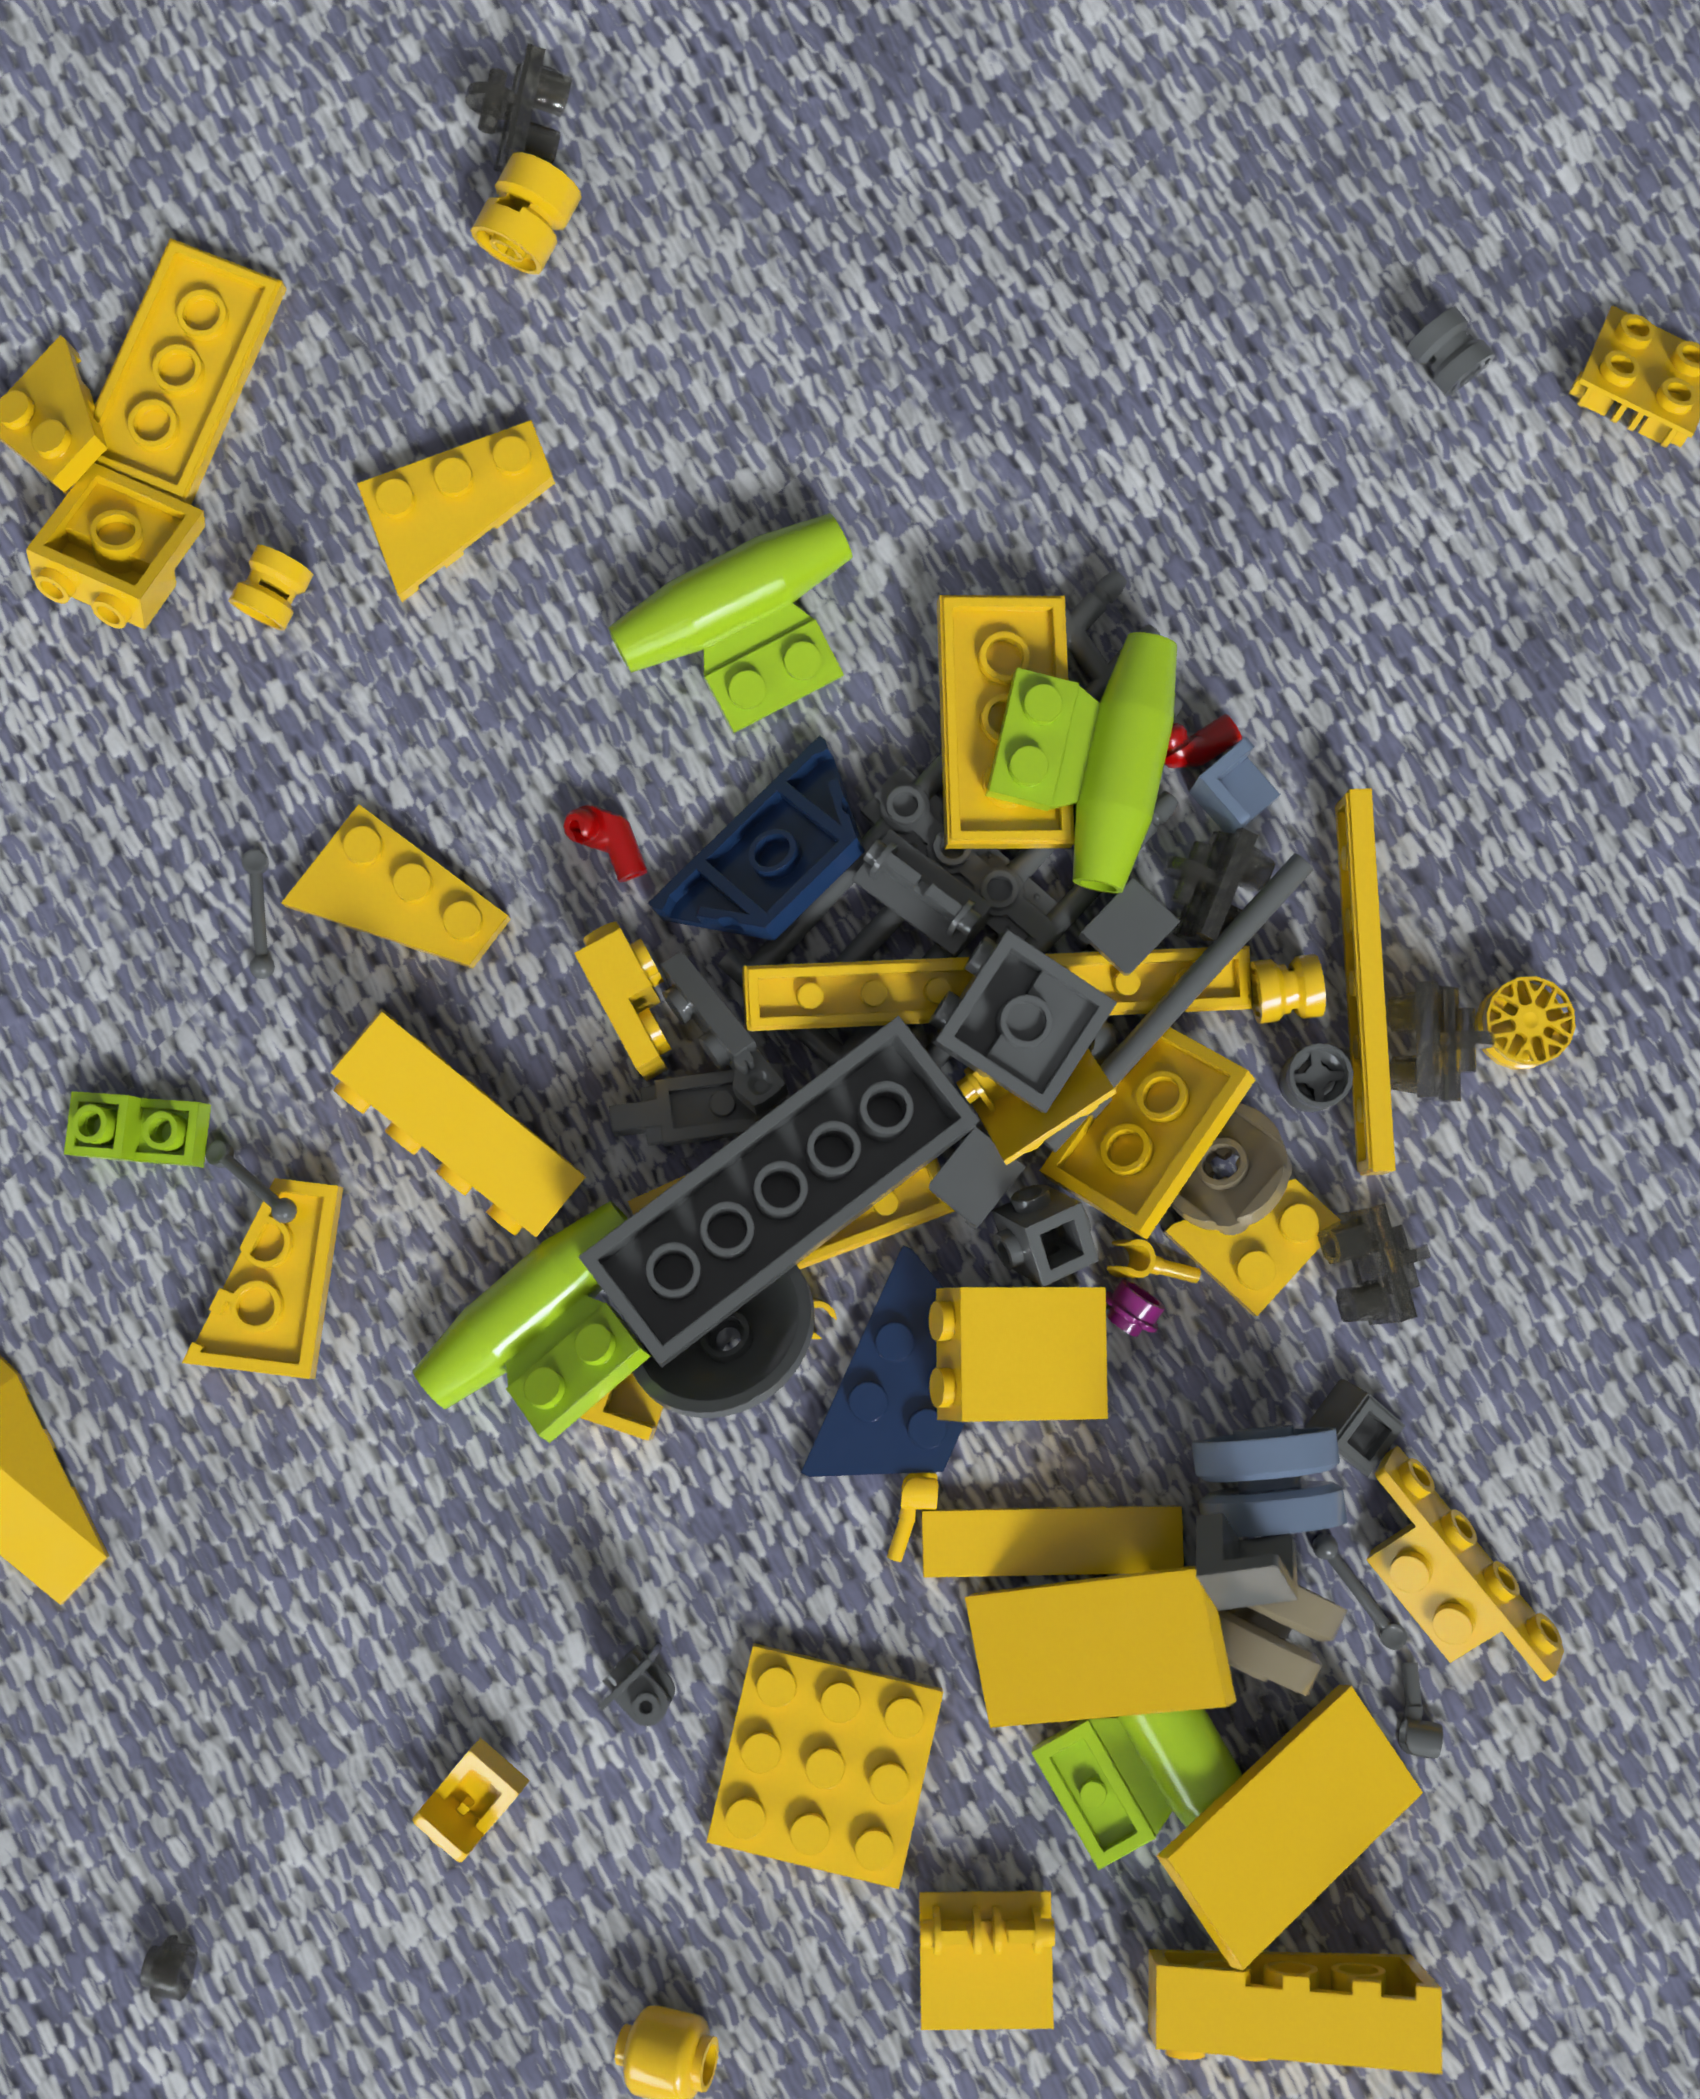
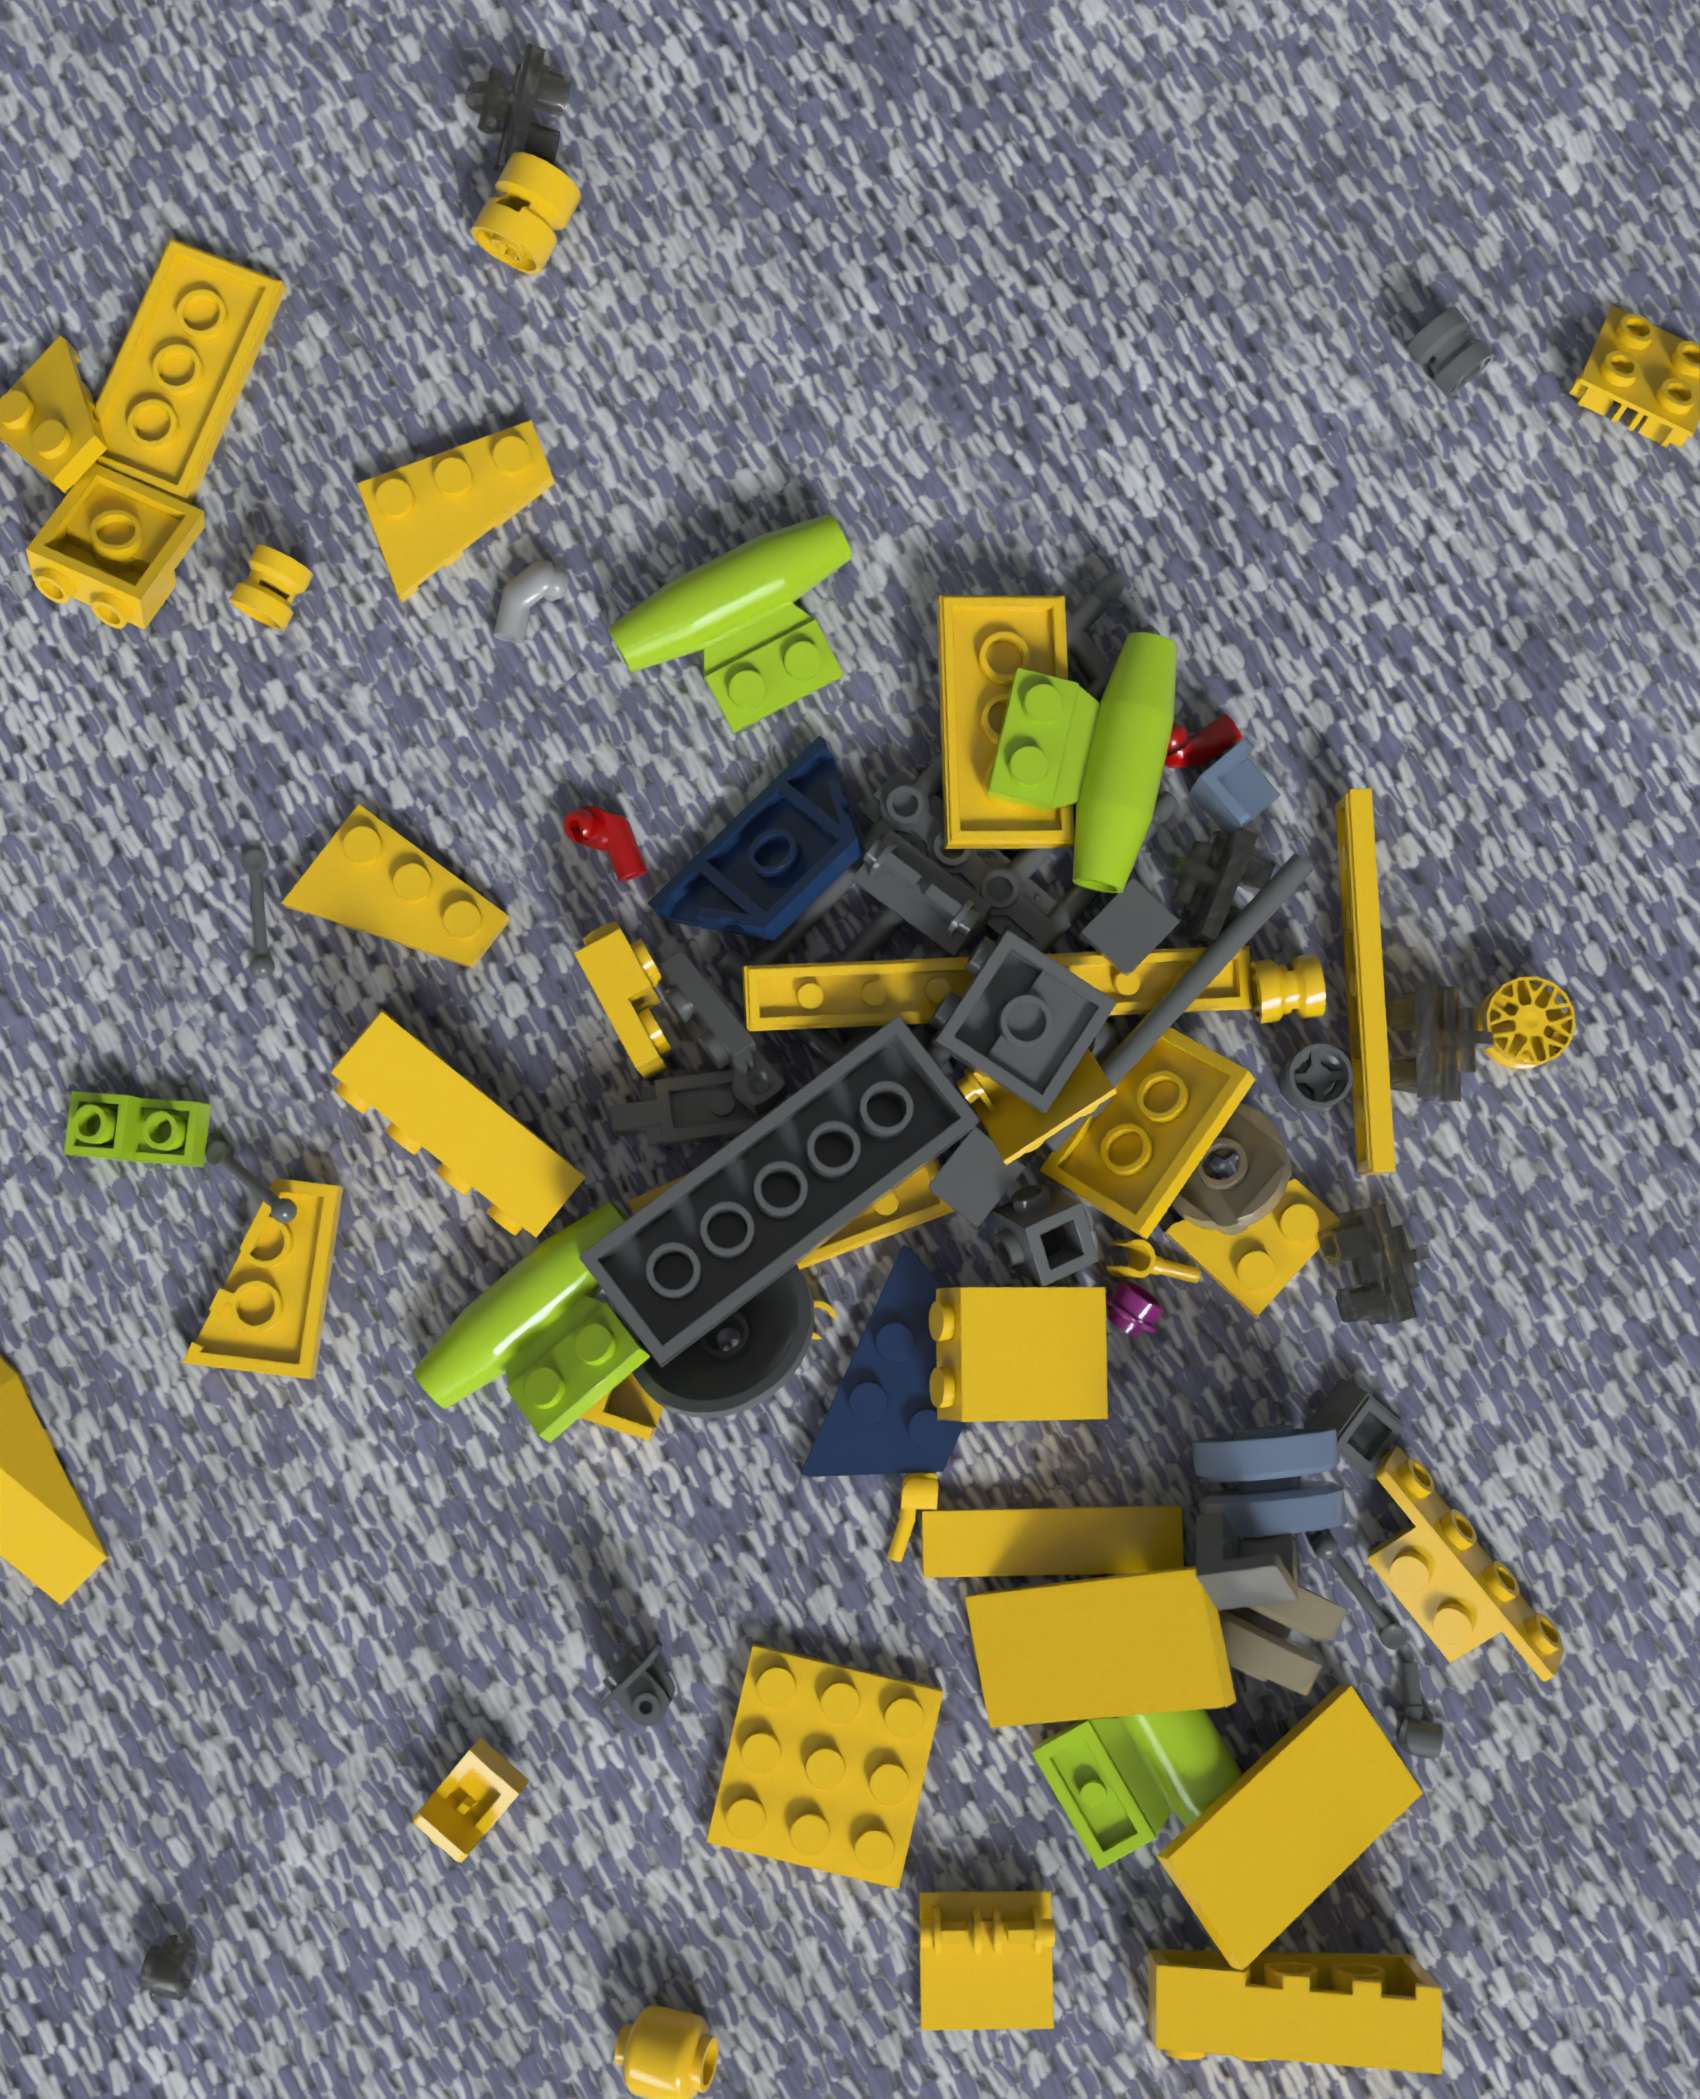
(522, 592): none -> light grey arm

